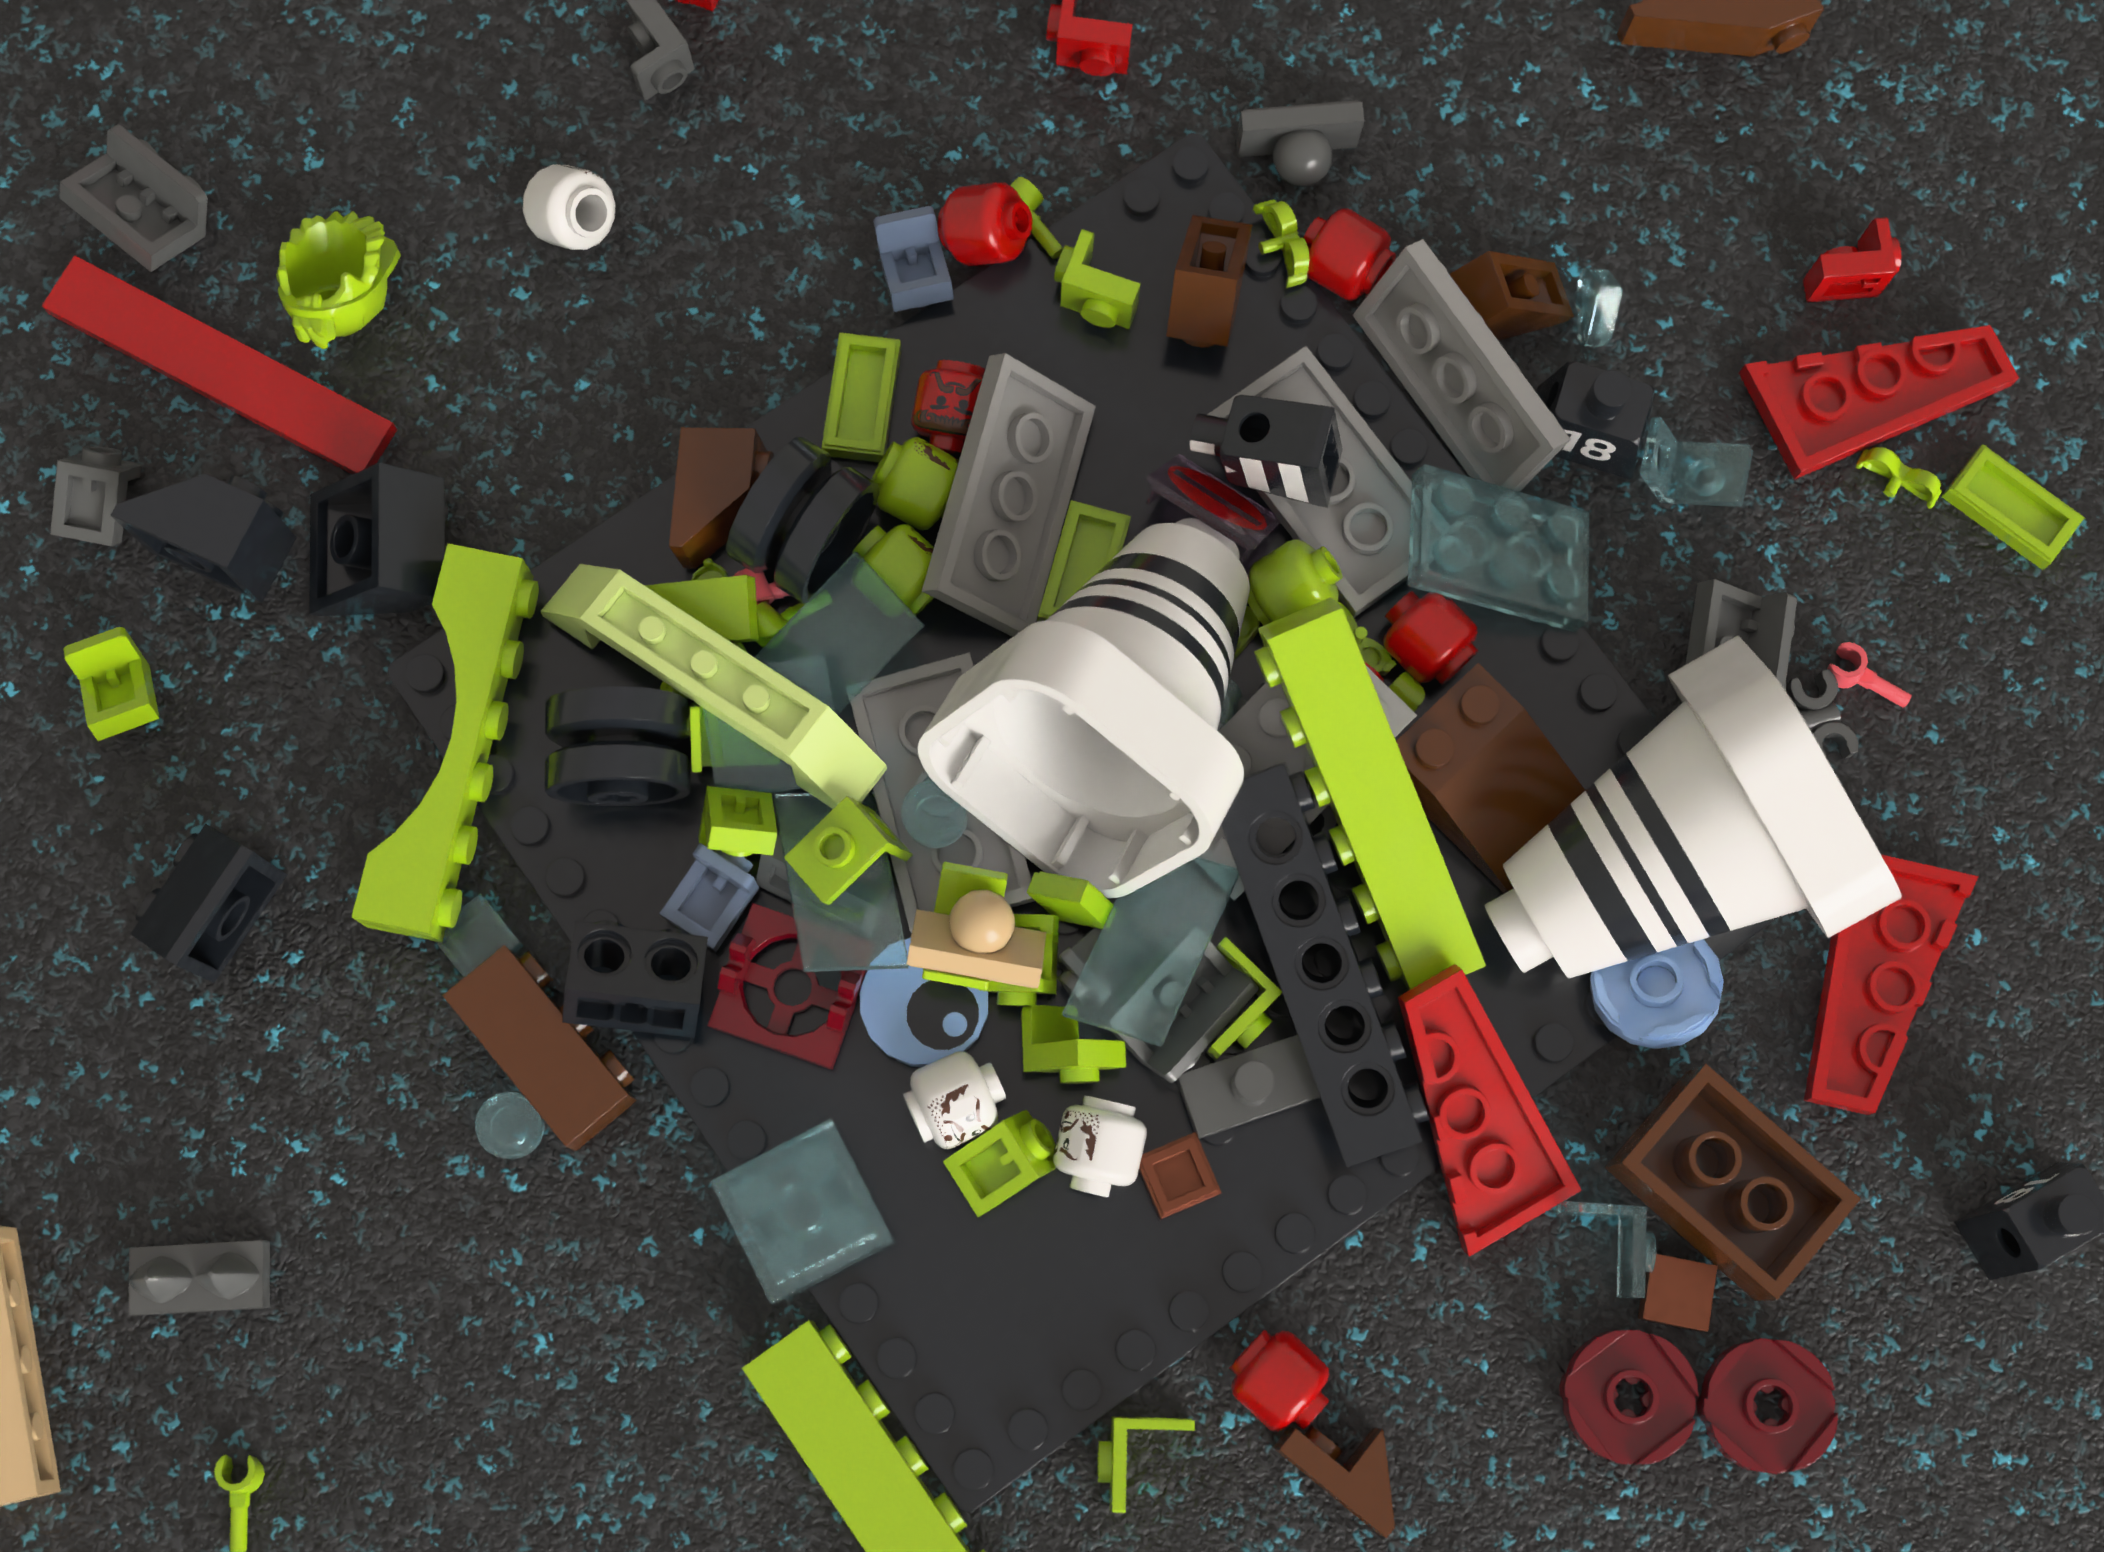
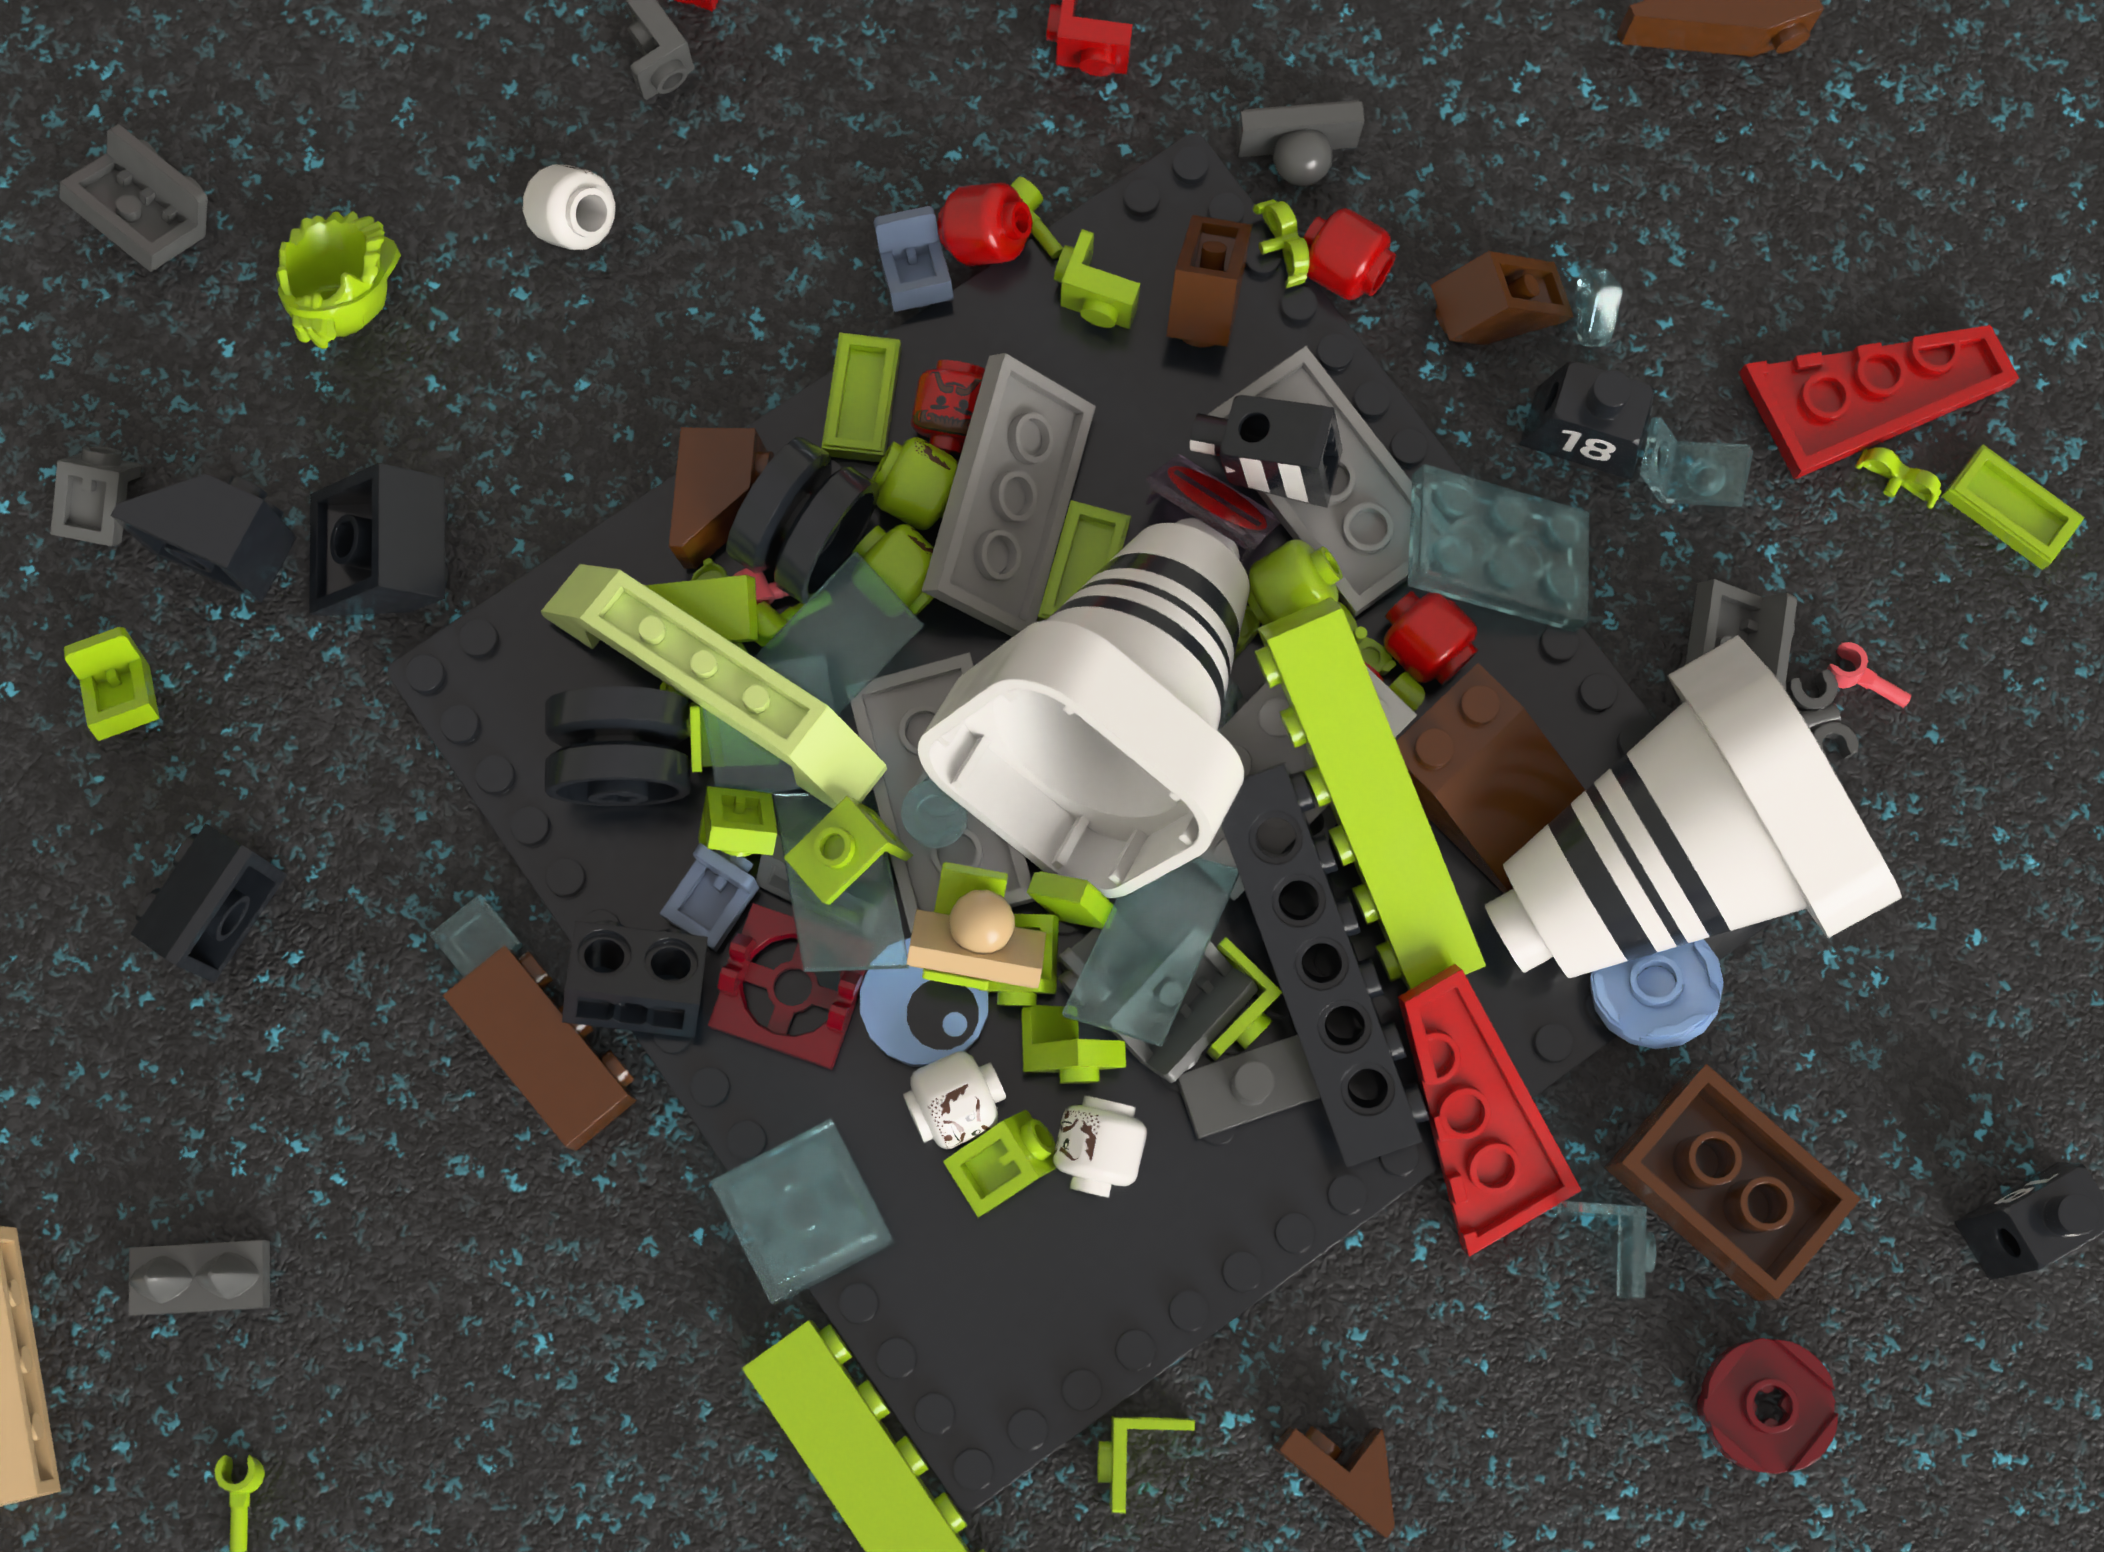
(219, 367): red tile -> none
(415, 871): lime arch -> none
(509, 1126): clear light blue tile -> none
(1178, 1176): copper tile -> none
(1280, 1380): red head -> none
(1459, 372): light grey plate -> none
(1667, 1403): dark red plate -> none
(1679, 1293): copper tile -> none
(1854, 271): red bracket -> none
(1876, 983): red wing -> none

